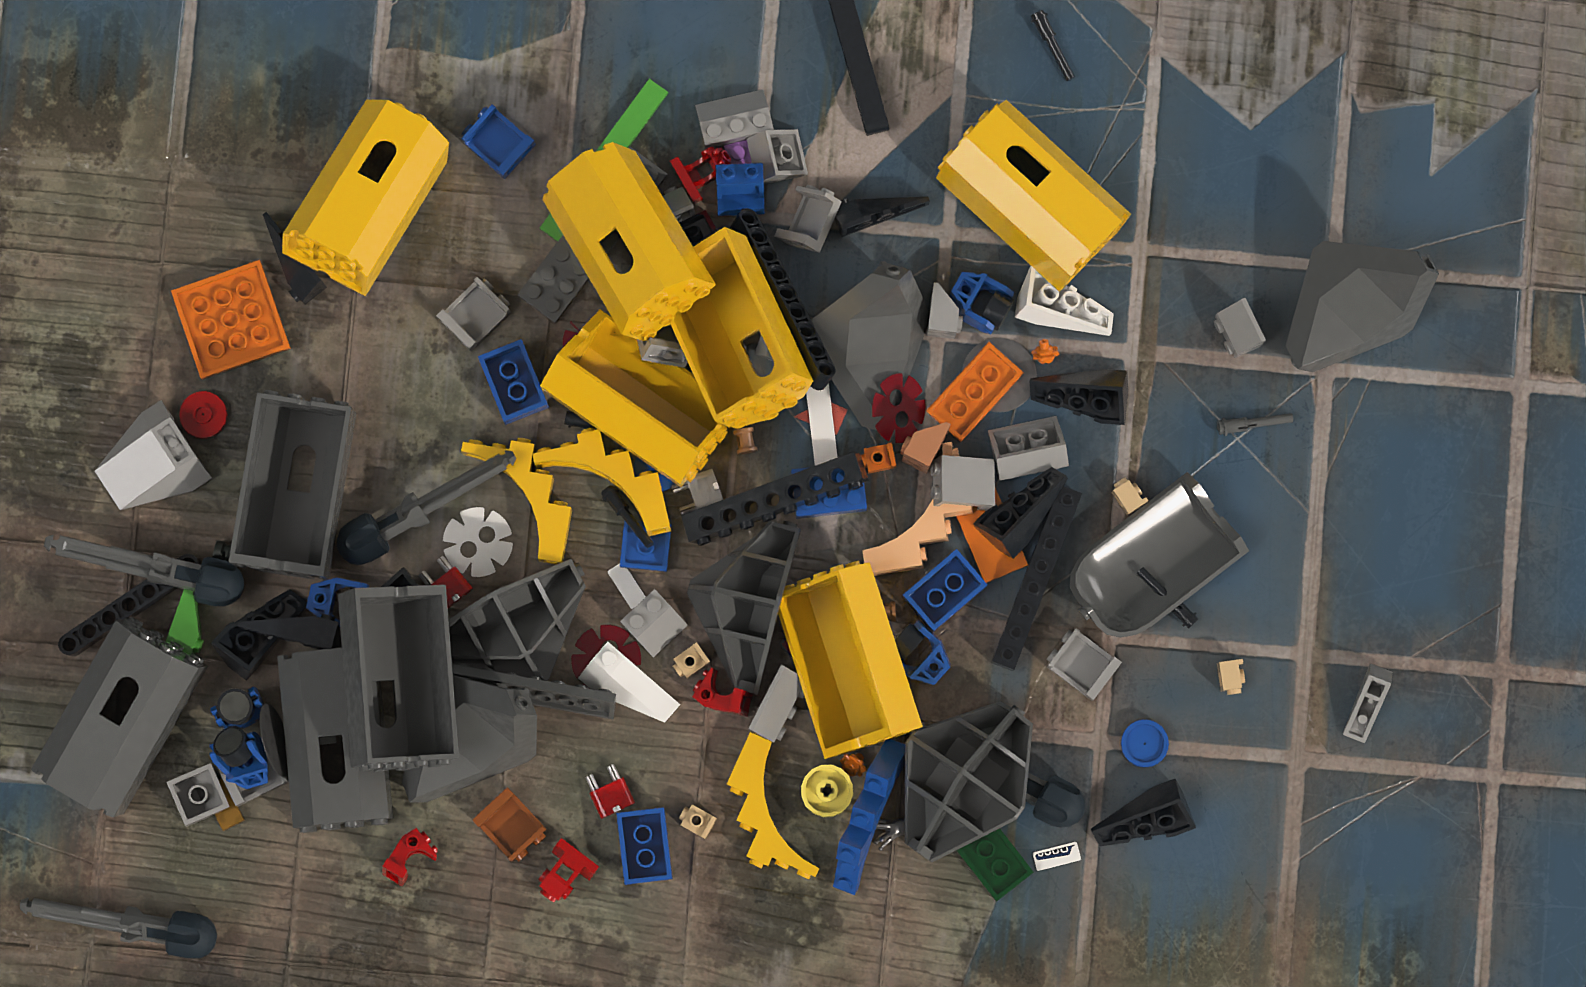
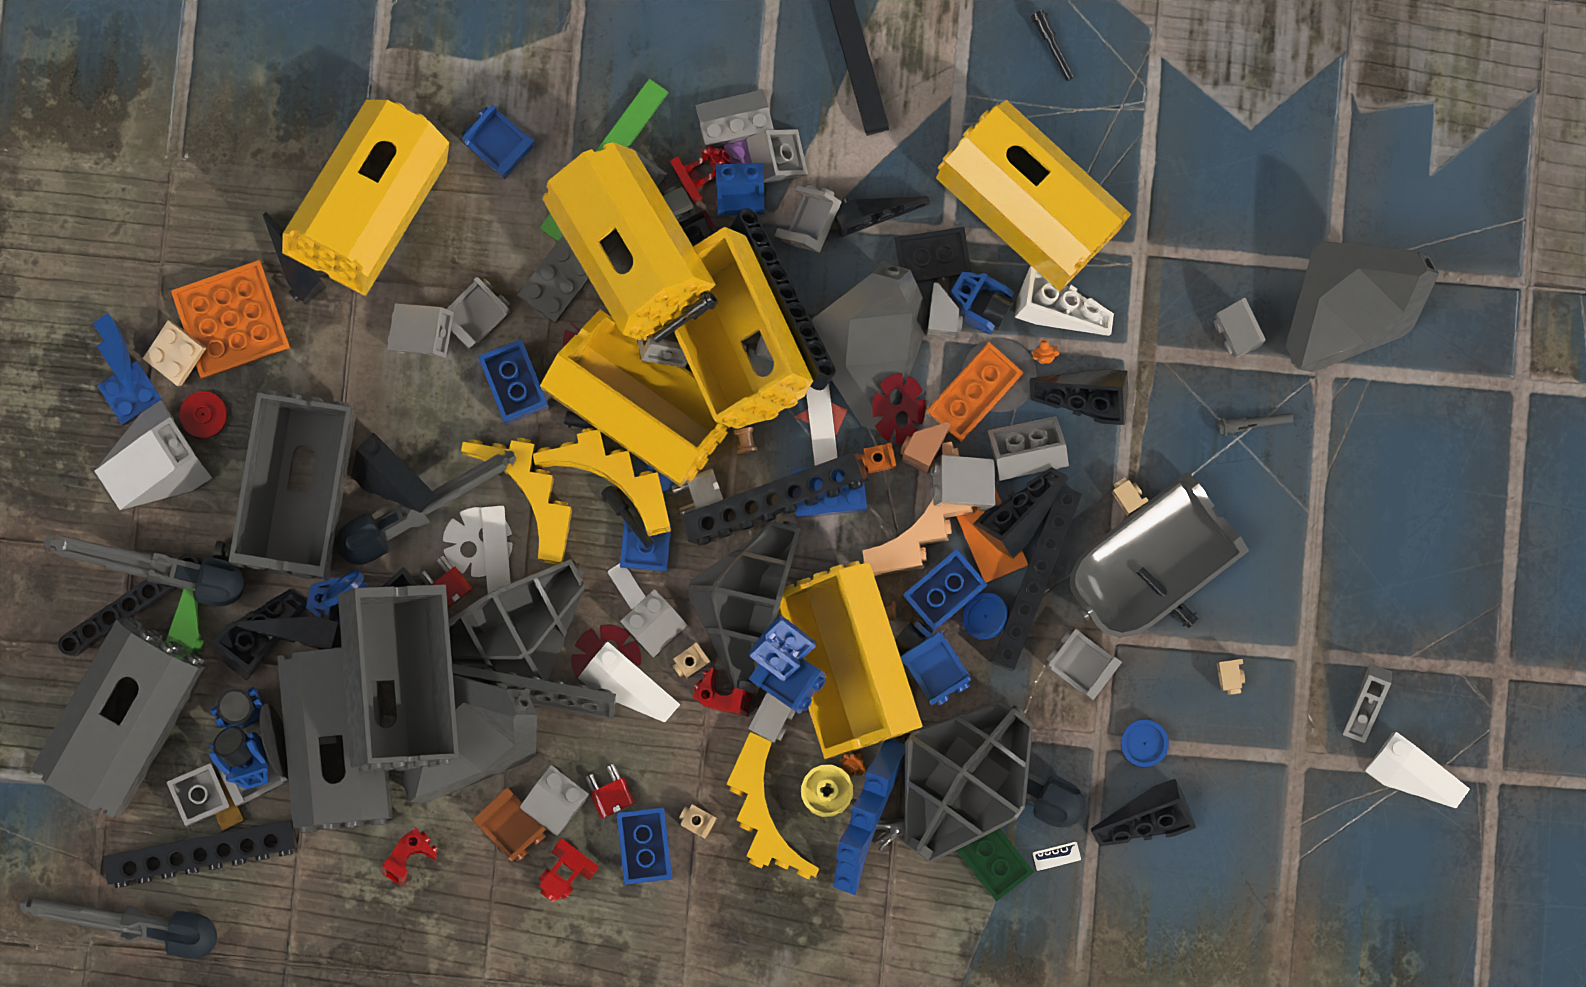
(114, 348): none -> blue slope
(116, 863): none -> black brick
(130, 402): none -> blue plate
(174, 353): none -> tan plate
(346, 583): none -> blue piece
(385, 474): none -> black wedge
(420, 330): none -> light grey panel
(495, 547): none -> white sticker
(554, 800): none -> light grey slope
(706, 302): none -> black pin
(782, 648): none -> slope
(794, 691): none -> blue panel
(934, 254): none -> black plate
(936, 668): none -> blue panel
(985, 616): none -> blue piece
(1409, 769): none -> white wedge

